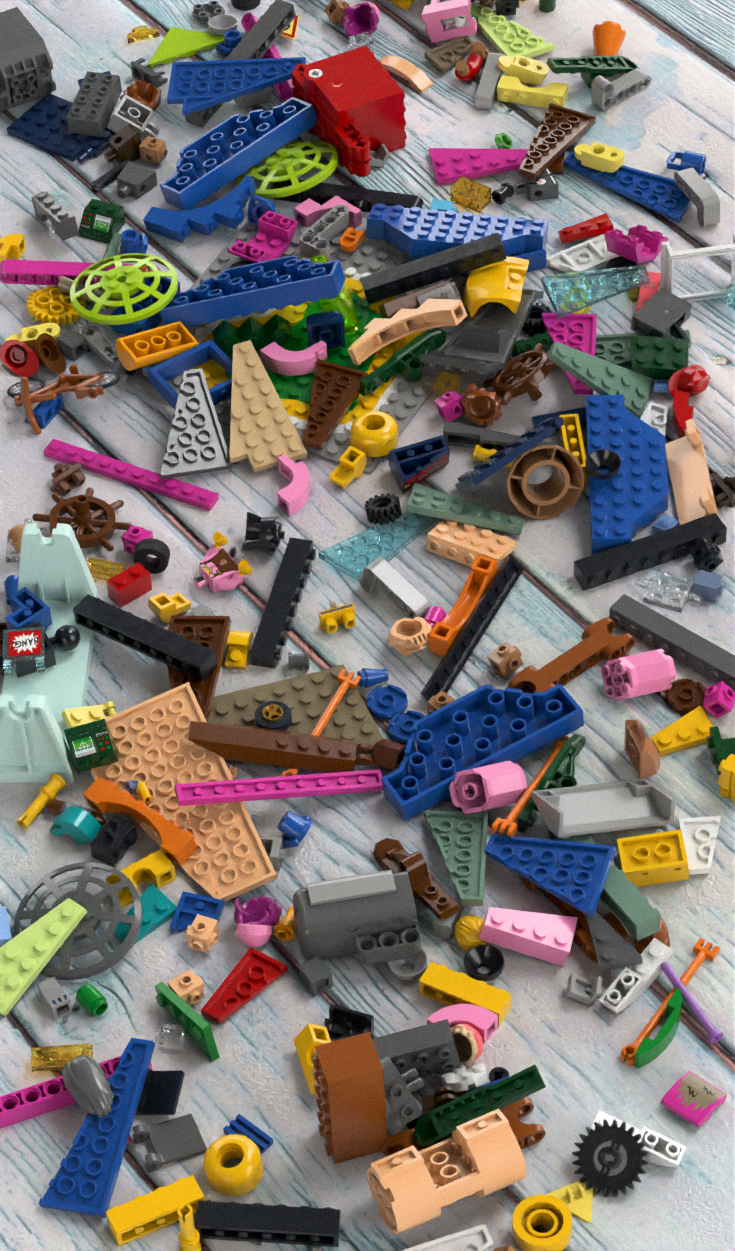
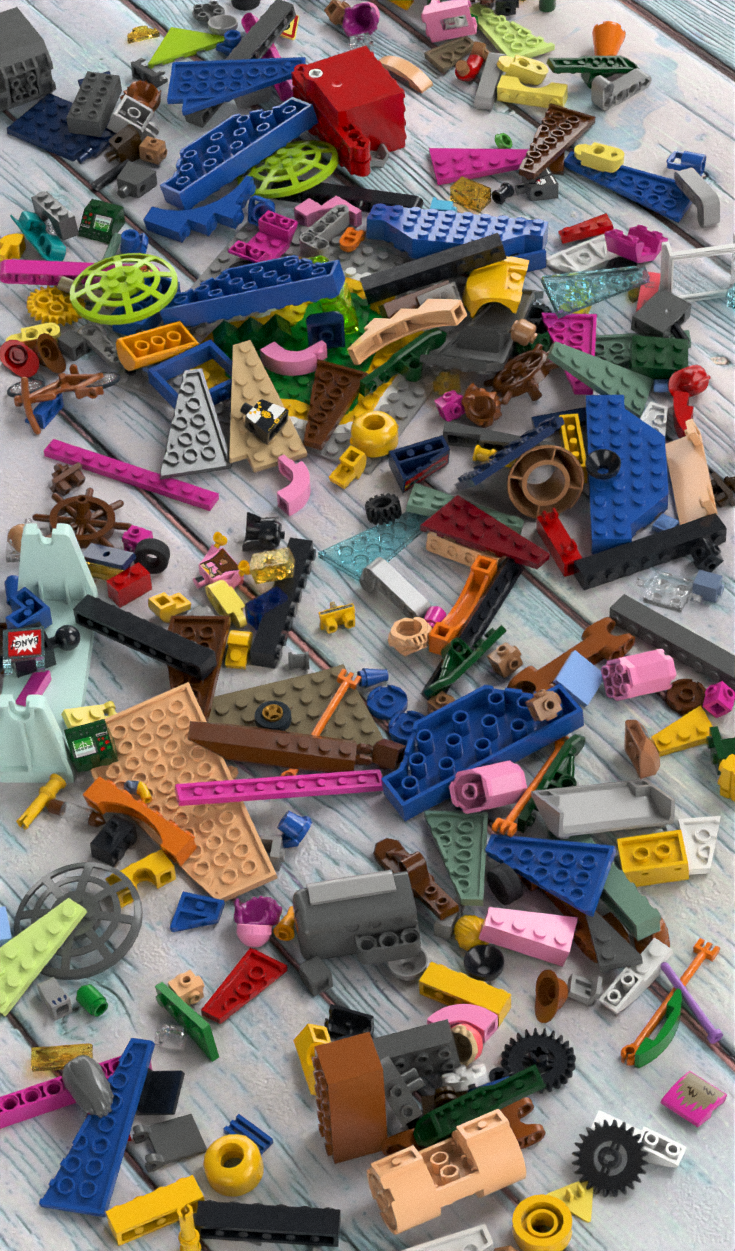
(34, 229): none -> teal panel
(35, 686): none -> dark pink slope
(77, 824): teal brick -> none
(108, 556): none -> tile
(156, 911): teal wing -> none
(202, 934): light nougat brick -> none
(226, 602): none -> light yellow piece
(236, 554): light grey hinge -> none
(262, 604): none -> clear blue bracket
(264, 419): none -> torso
(272, 565): none -> clear yellow brick
(459, 658): none -> dark green piece
(483, 532): none -> dark red wing
(504, 884): none -> black tyre
(523, 332): none -> medium nougat head
(538, 1051): none -> black gear
(544, 705): none -> medium nougat brick
(550, 995): none -> dark orange piece
(558, 541): none -> red brick
(579, 678): none -> light blue tile

